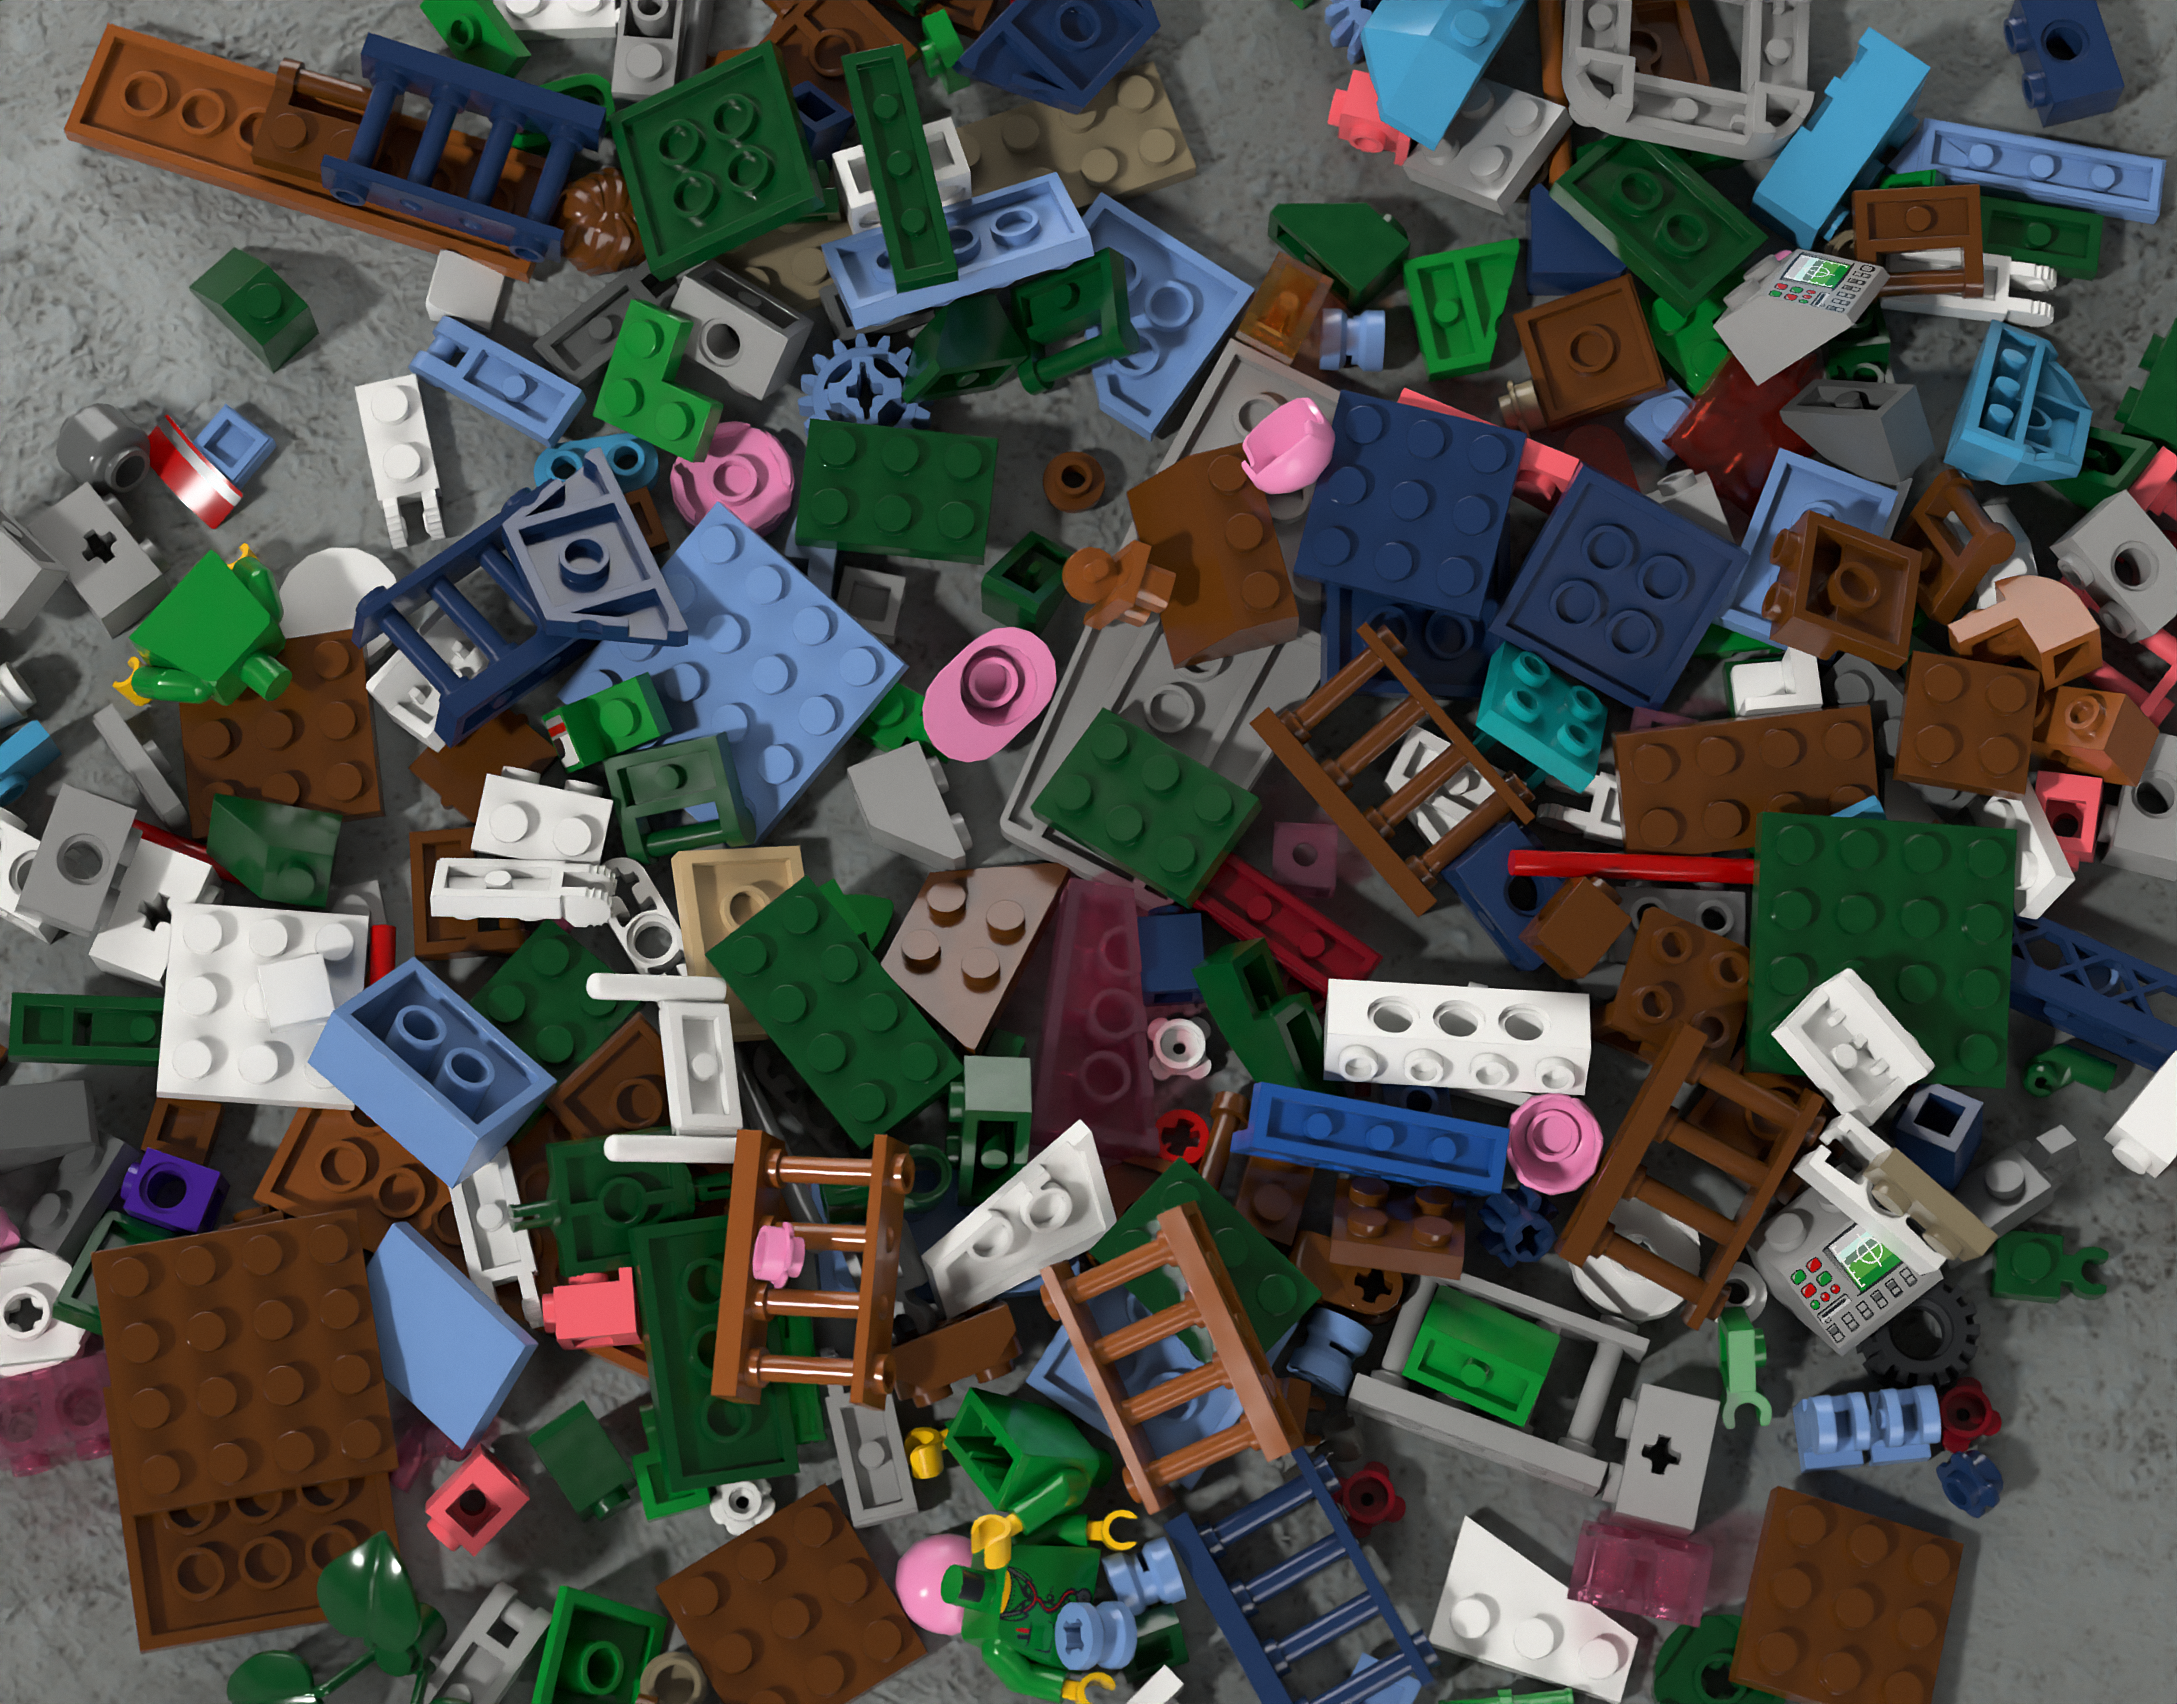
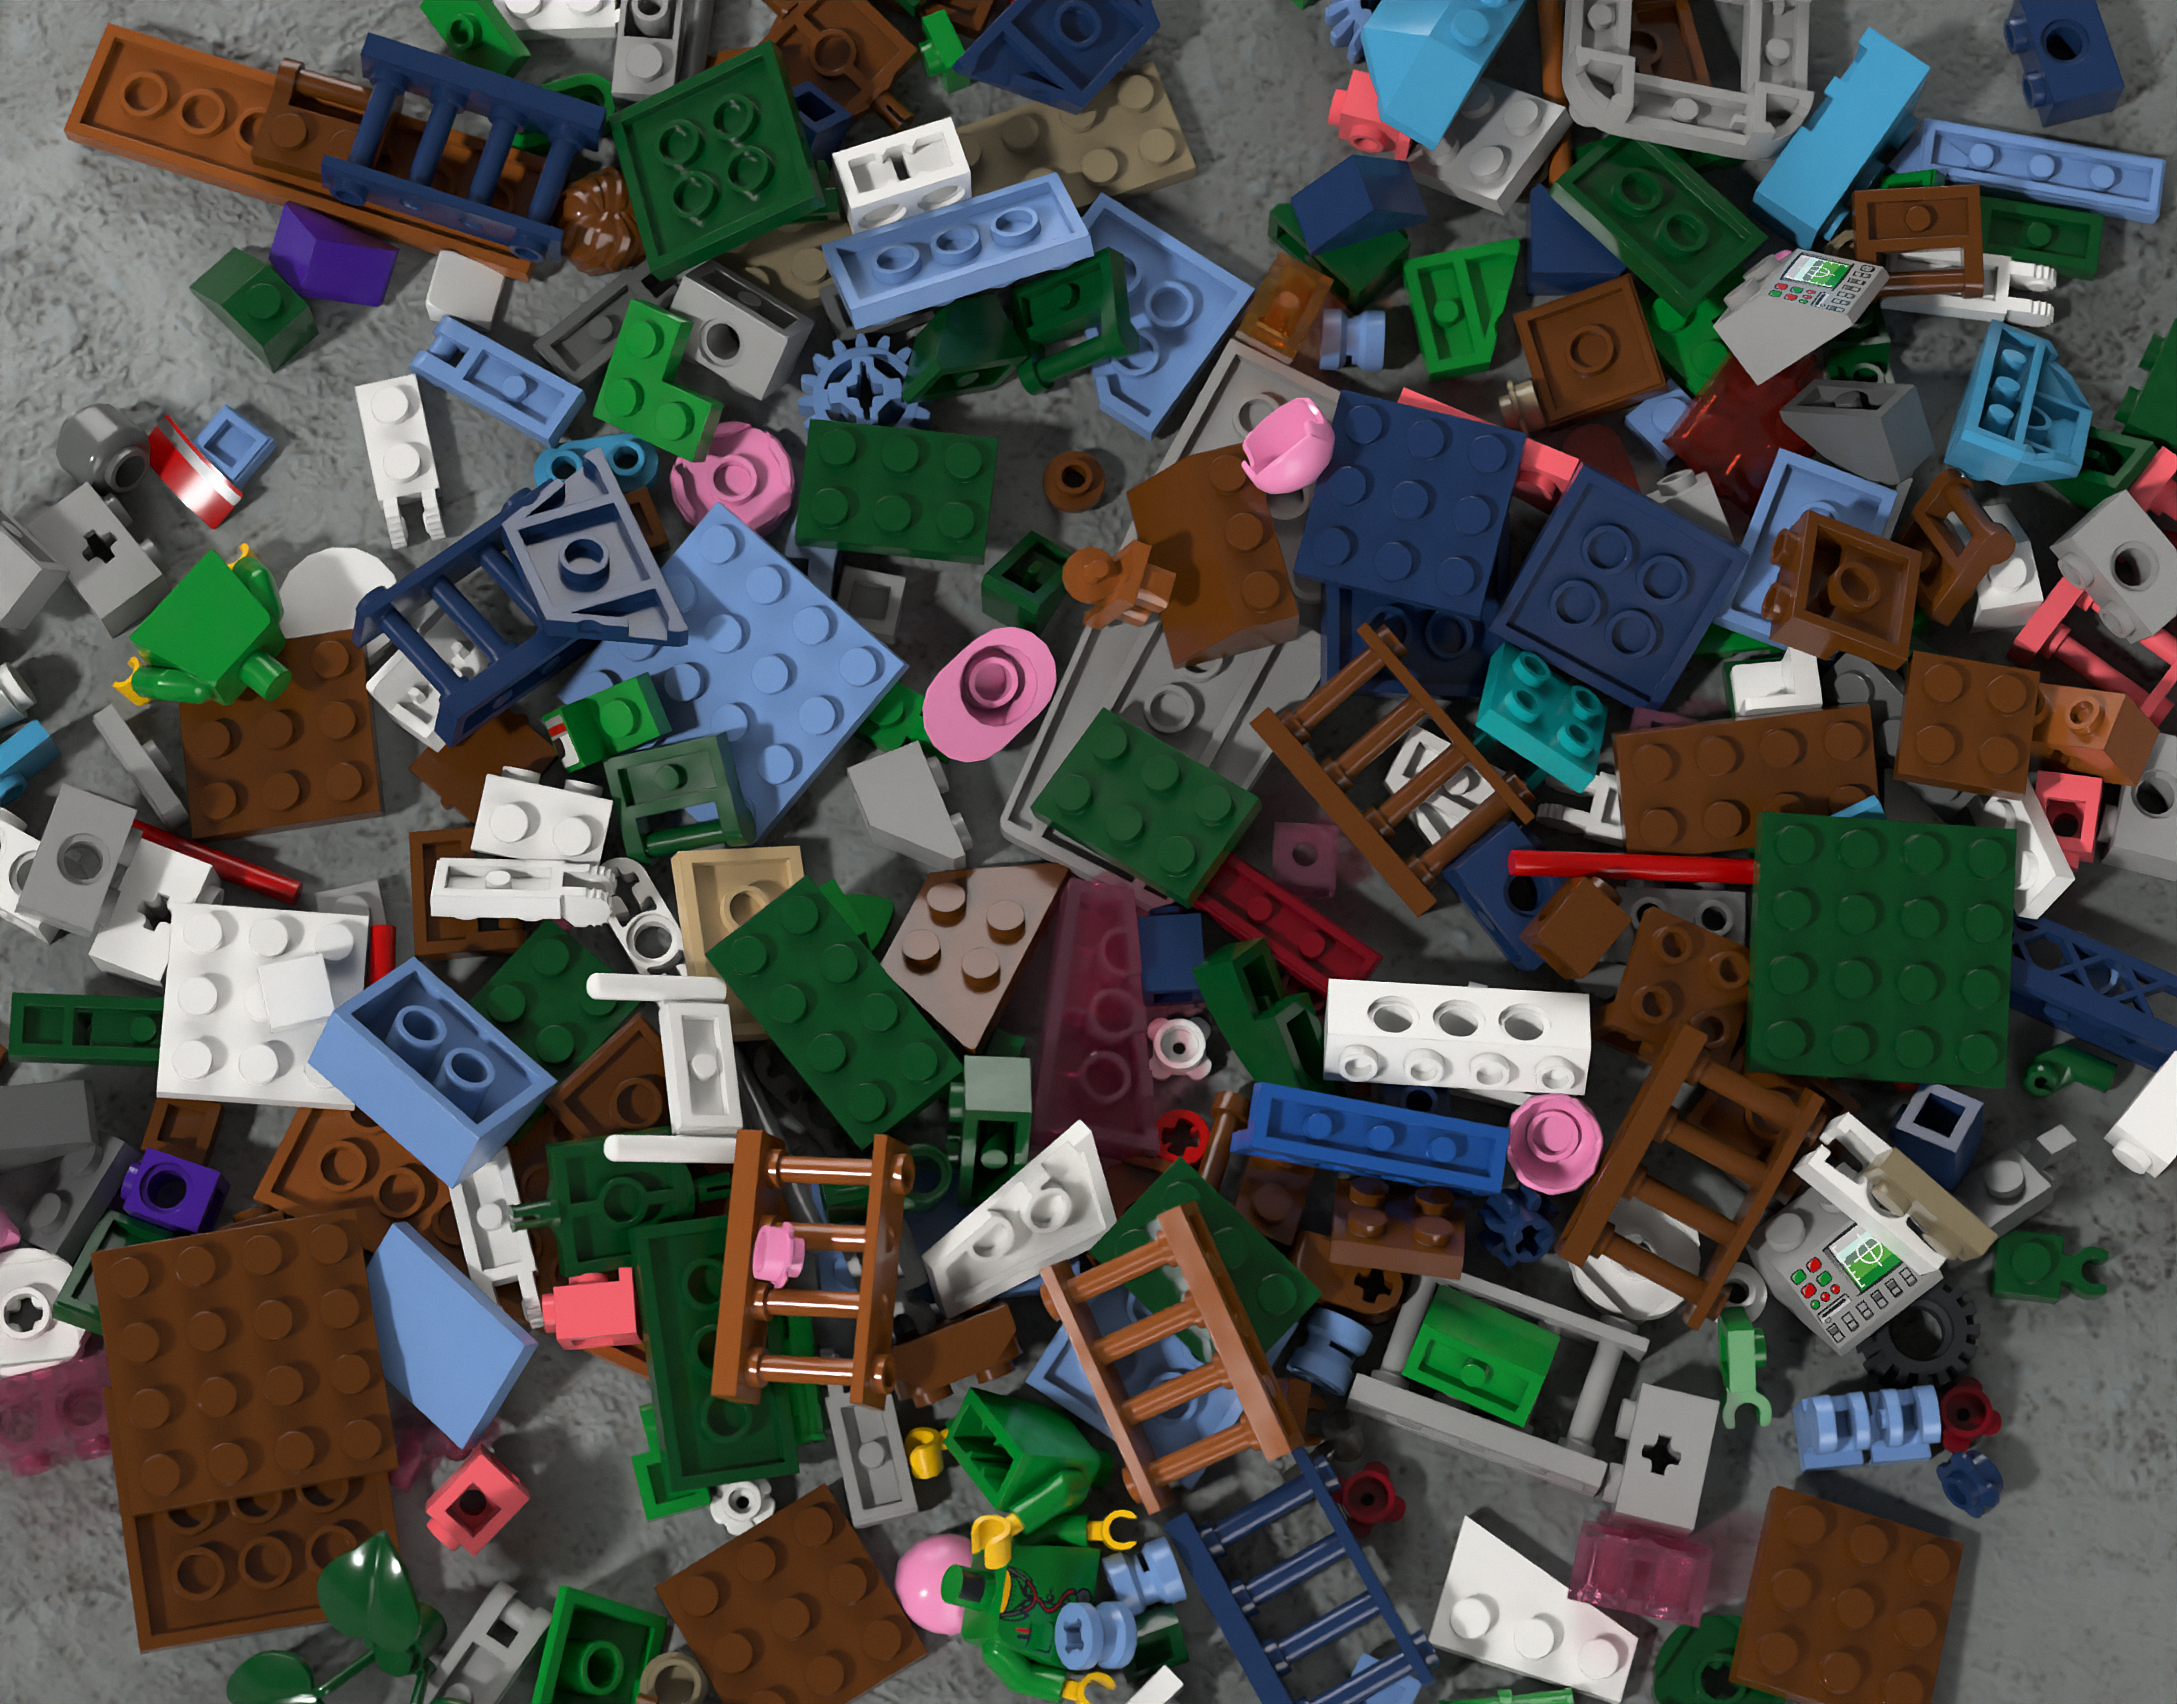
(275, 848): dark green slope -> none
(330, 258): none -> dark purple slope
(584, 1463): dark green slope -> none
(899, 168): dark green plate -> none
(1357, 203): none -> dark blue slope
(1852, 1047): white bracket -> none
(2034, 621): brick -> none

